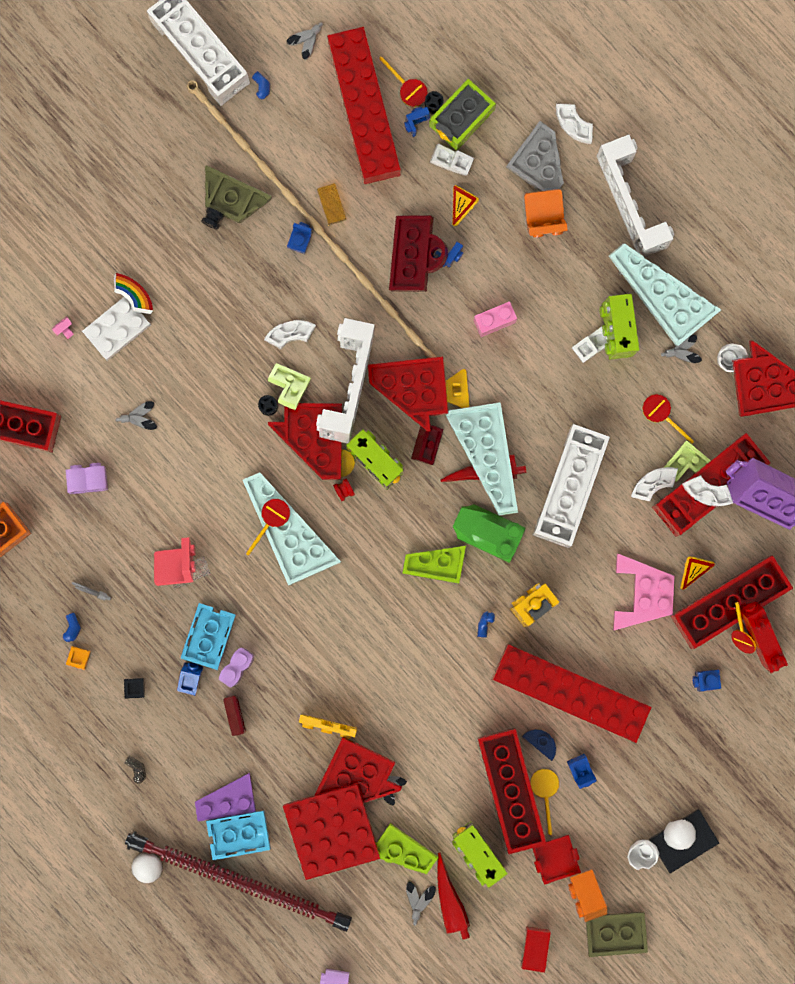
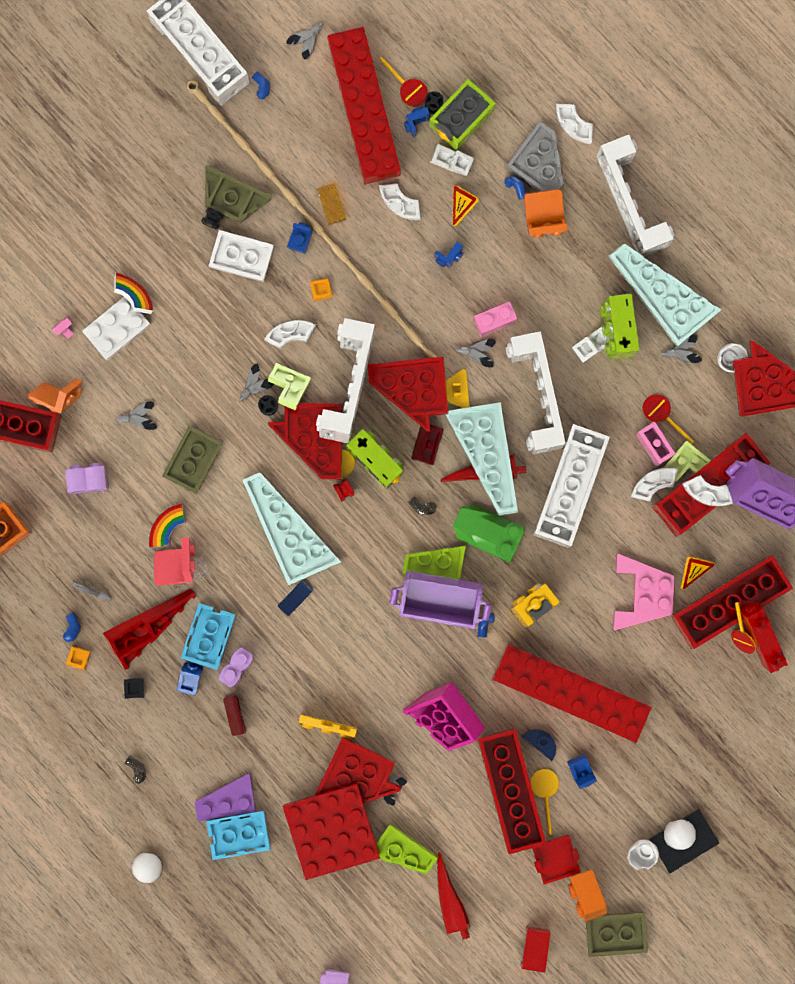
(57, 399): none -> orange bracket
(134, 634): none -> red wedge
(142, 844): dark red hose -> none
(165, 524): none -> tile
(192, 459): none -> olive plate
(241, 256): none -> white plate
(252, 385): none -> light grey piece
(275, 514): red piece -> none
(295, 598): none -> dark blue sticker
(321, 289): none -> light orange tile
(399, 203): none -> white tile
(414, 253): dark red plate -> none
(419, 904): light grey piece -> none
(422, 508): none -> clear smoke arm
(441, 600): none -> medium lavender container
(446, 717): none -> dark pink wedge
(475, 352): none -> light grey piece
(478, 854): lime piece -> none
(517, 184): none -> blue arm
(529, 347): none -> white plate
(655, 444): none -> bright pink brick
(707, 680): blue bracket -> none

